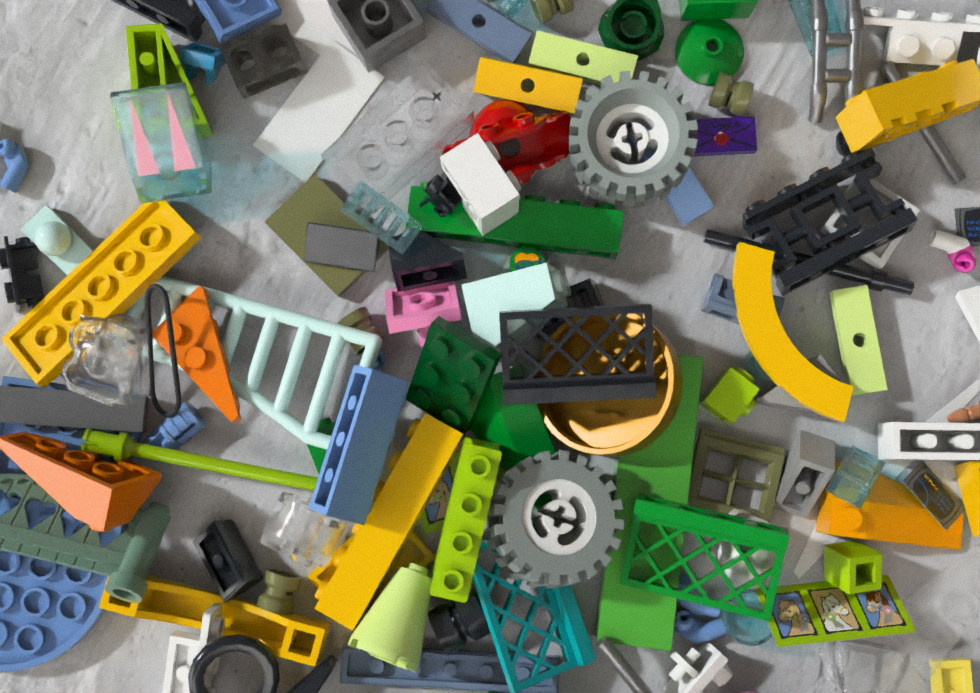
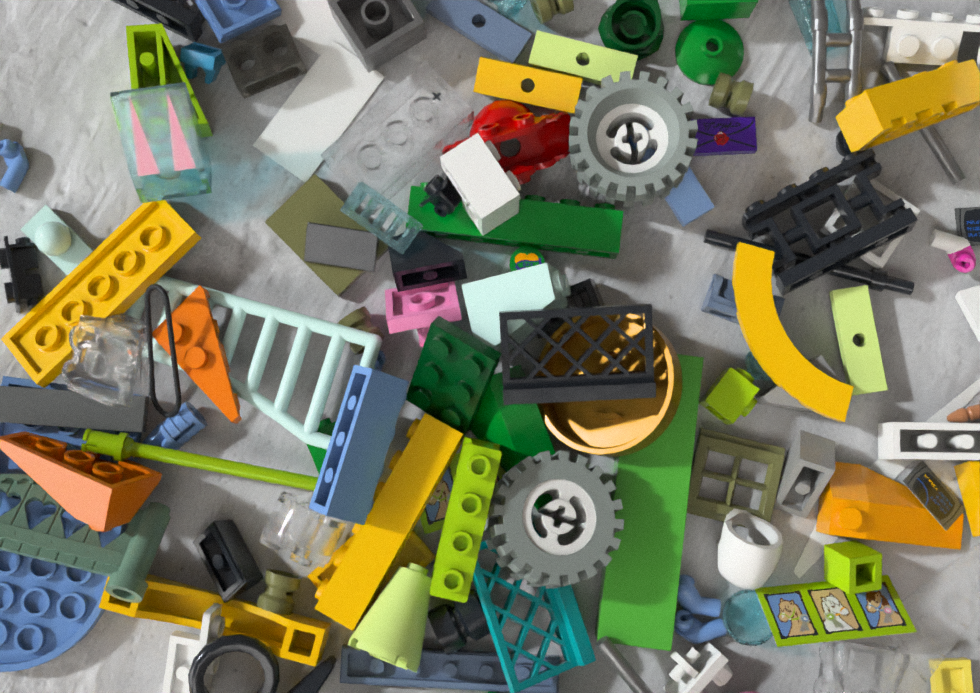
(709, 524): green fence -> none
(855, 476): clear light blue slope -> none

